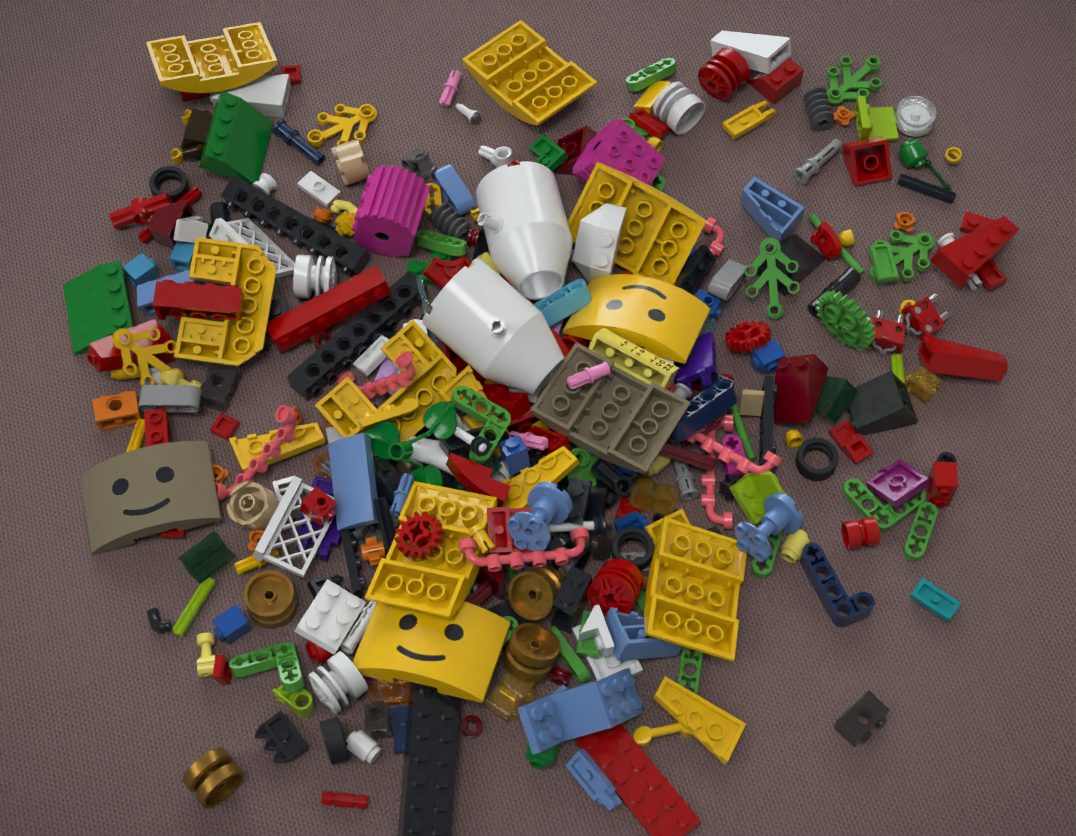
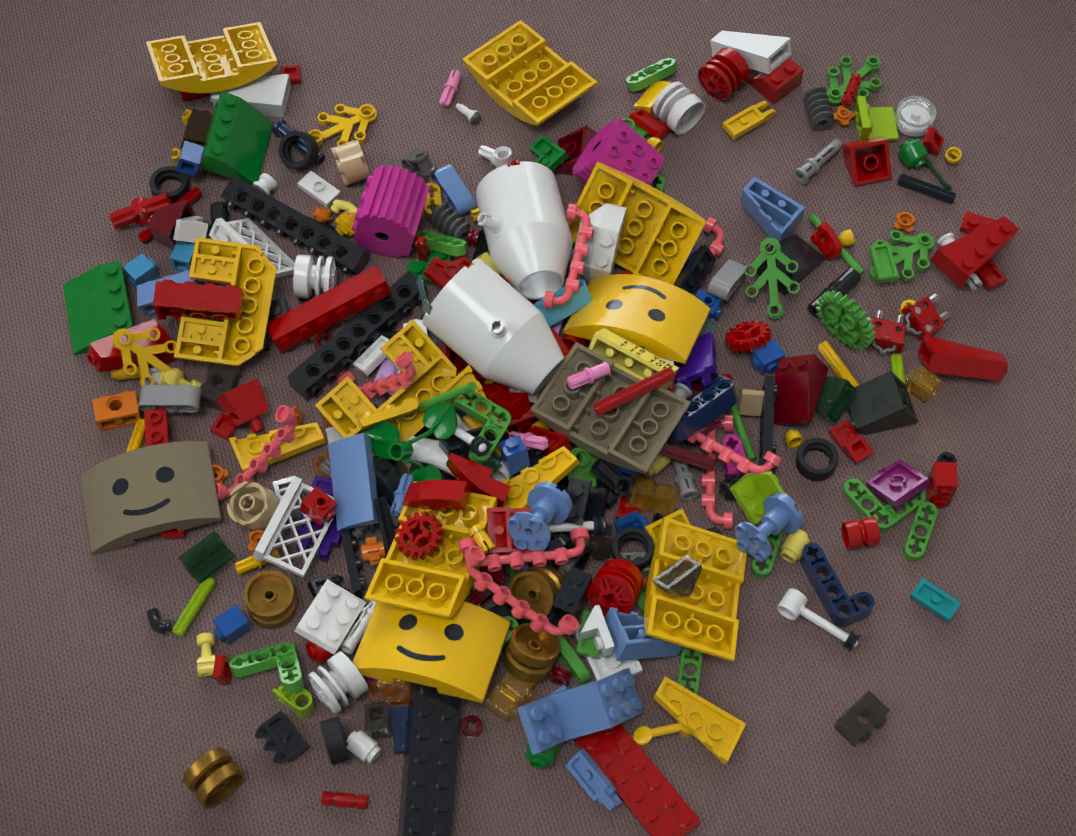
(191, 154): none -> brick
(245, 405): none -> red torso
(285, 147): none -> black tyre
(422, 248): none -> red axle
(437, 495): none -> red slope
(451, 394): none -> bright green bar
(521, 608): none -> coral bar
(576, 267): none -> coral bar
(634, 391): none -> red axle
(680, 577): none -> clear smoke slope
(794, 605): none -> white piece
(836, 363): none -> yellow axle
(851, 89): none -> red axle
(933, 141): none -> red tile

